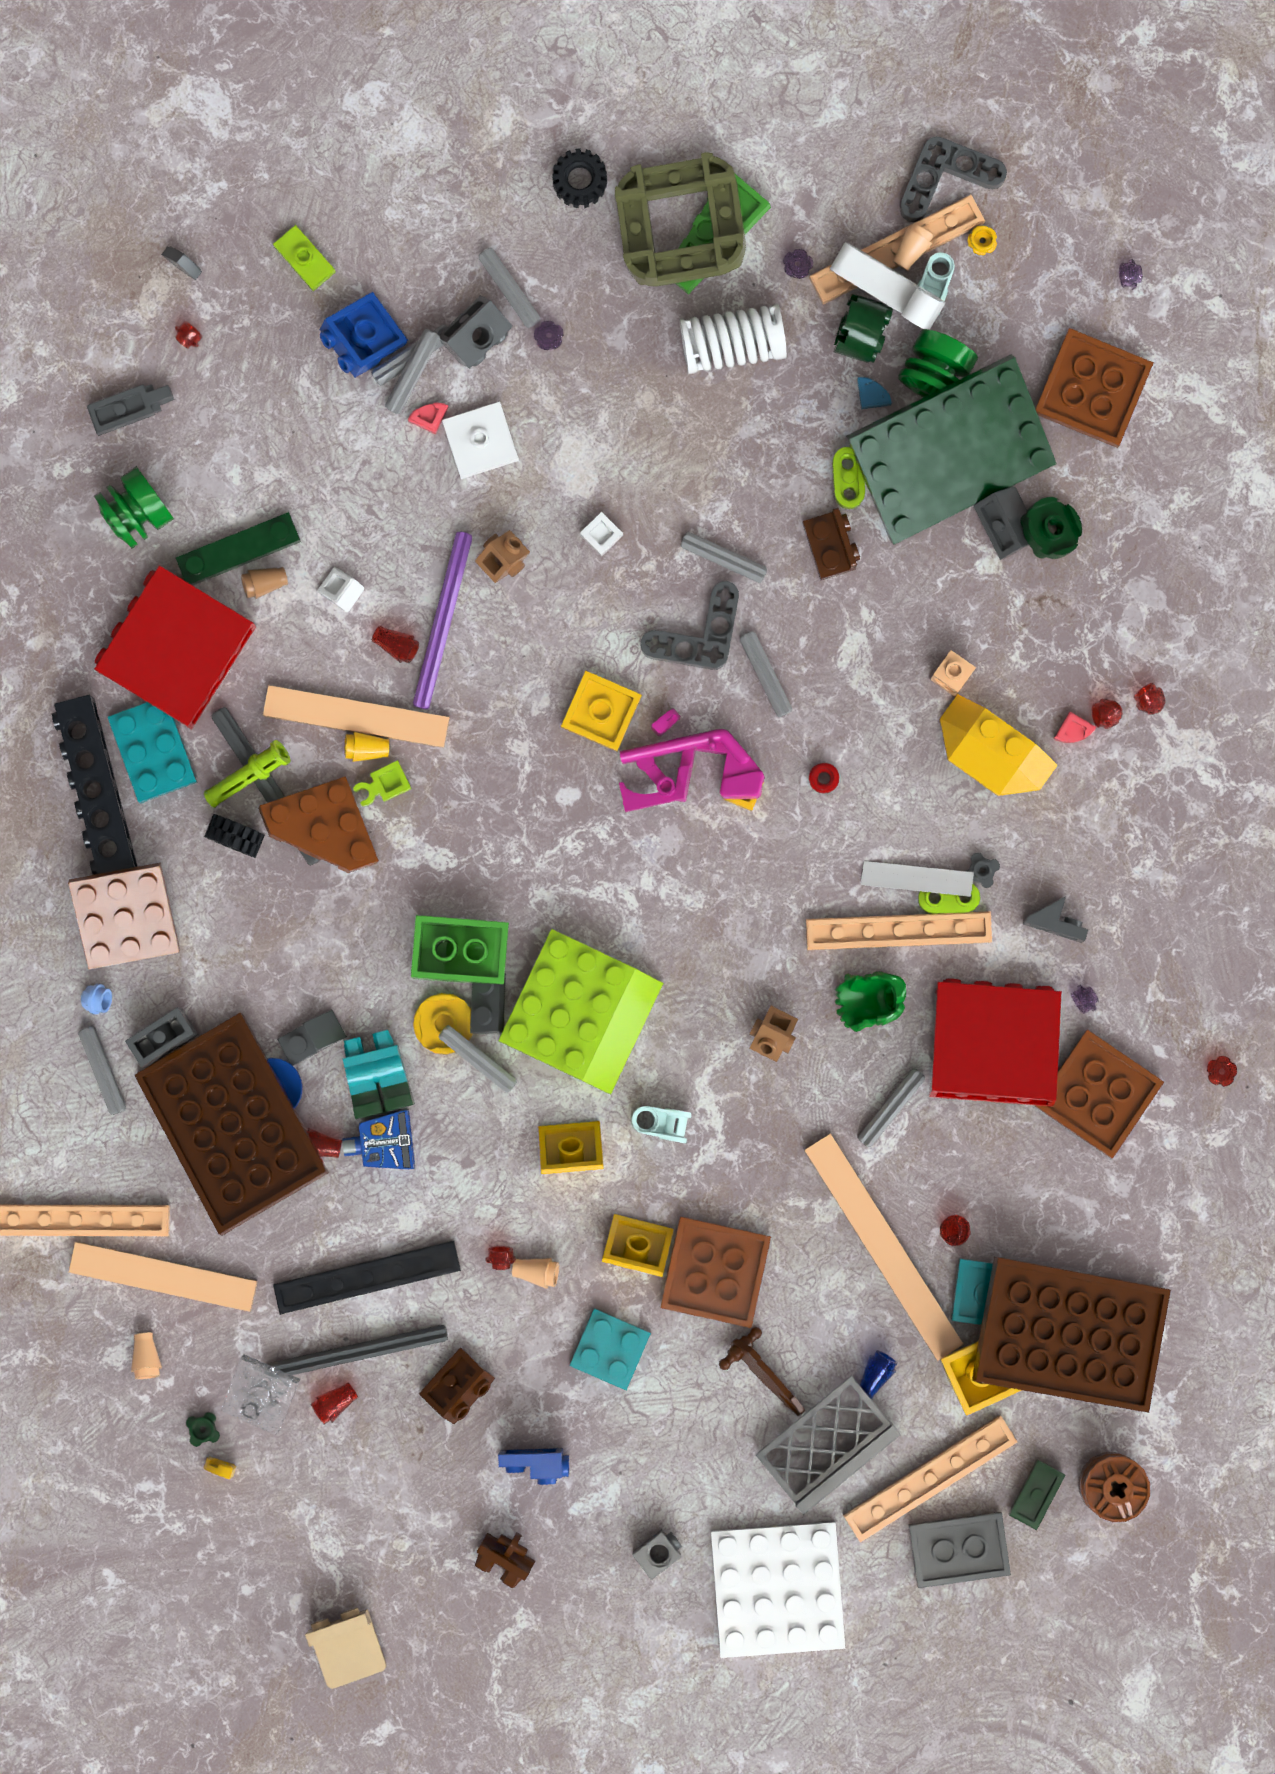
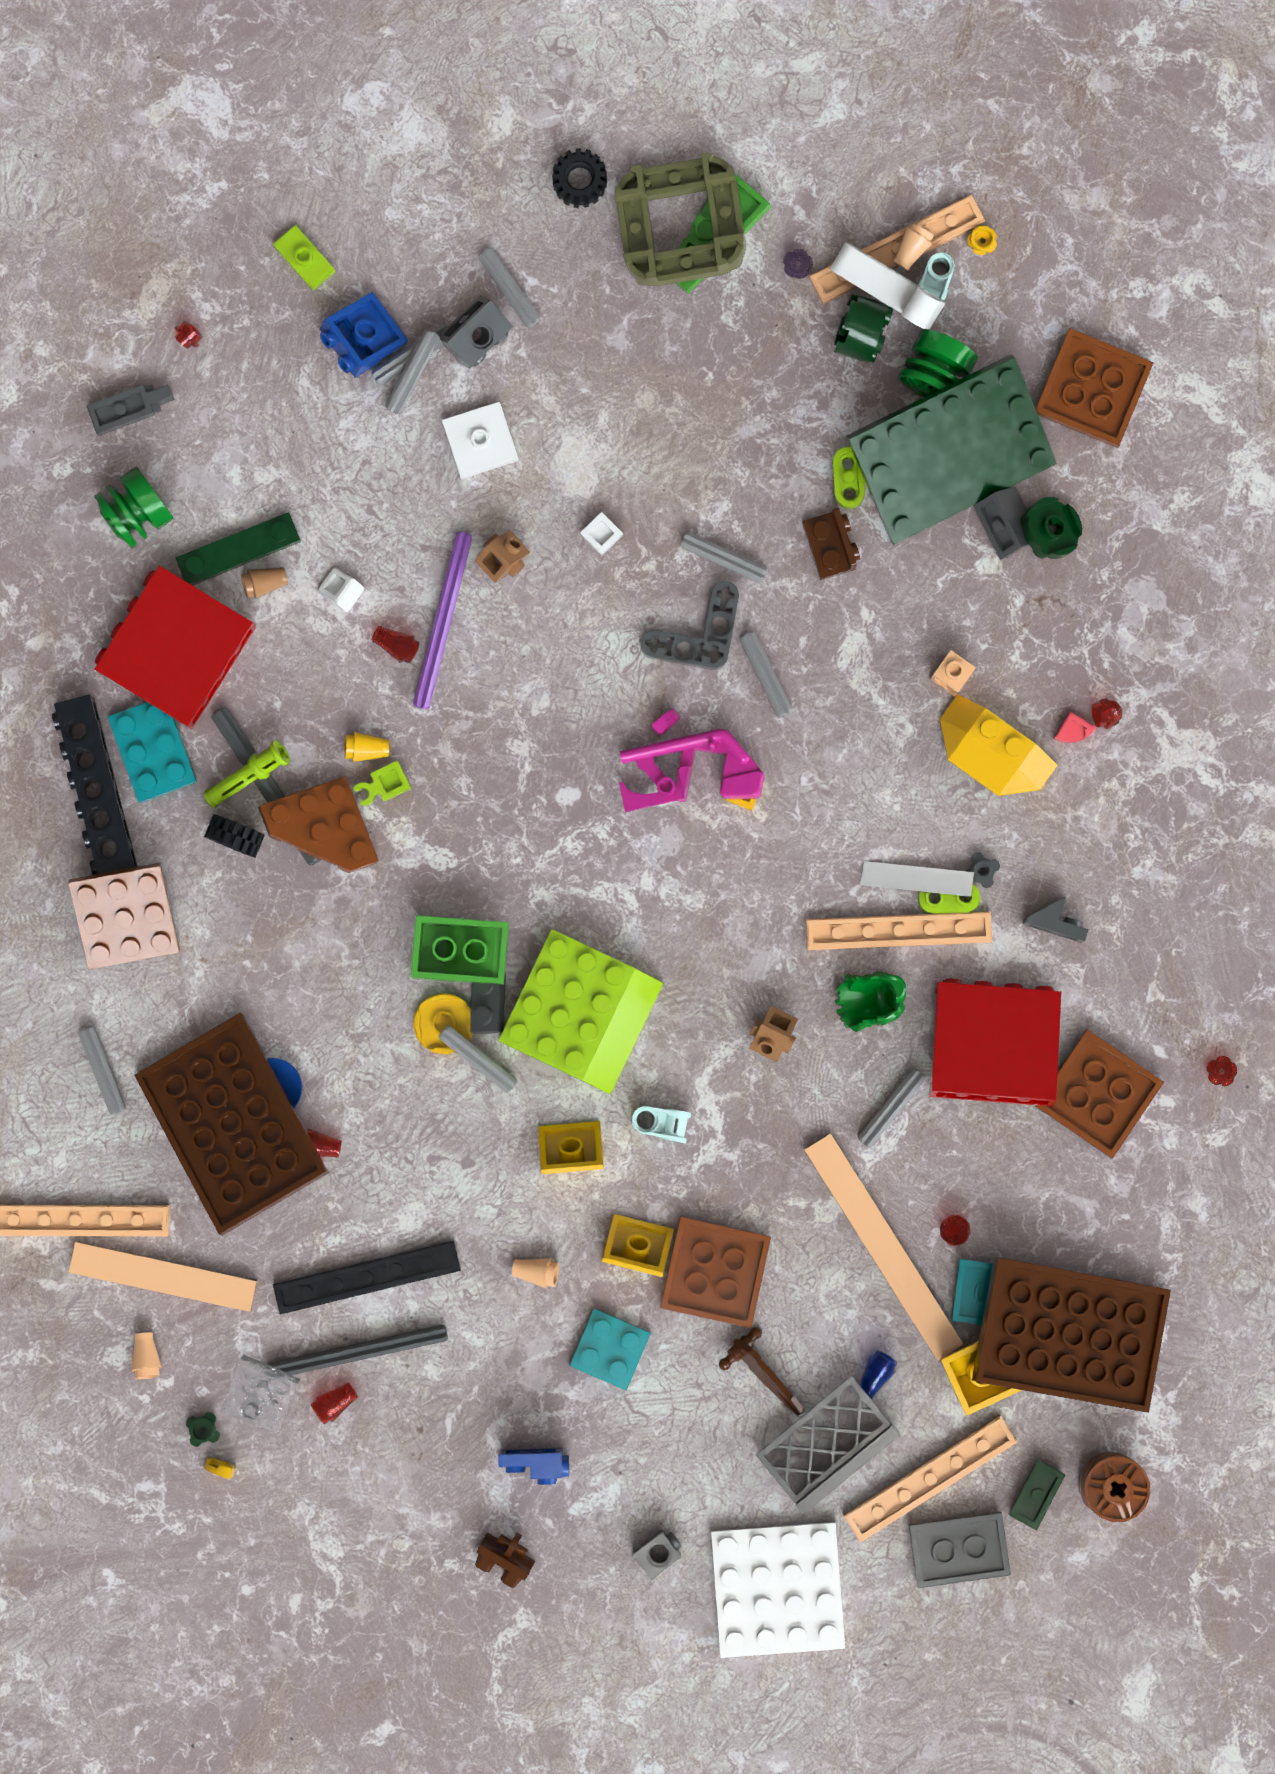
(96, 999): light blue plate -> none
(161, 1037): dark grey brick -> none
(182, 262): dark grey tile -> none
(311, 1037): dark grey slope -> none
(346, 1648): tan bracket -> none
(356, 716): light nougat tile -> none
(374, 1067): teal hips -> none
(384, 1142): torso -> none
(429, 416): coral tile -> none
(457, 1386): reddish brown bracket -> none
(500, 1257): clear red plate -> none
(548, 343): clear purple plate -> none
(601, 711): yellow plate -> none
(729, 331): white piece -> none
(824, 768): red plate -> none
(872, 394): dark azure tile -> none
(947, 164): dark grey beam -> none
(1085, 999): clear purple plate -> none
(1130, 274): clear purple plate -> none
(1150, 699): clear red plate -> none

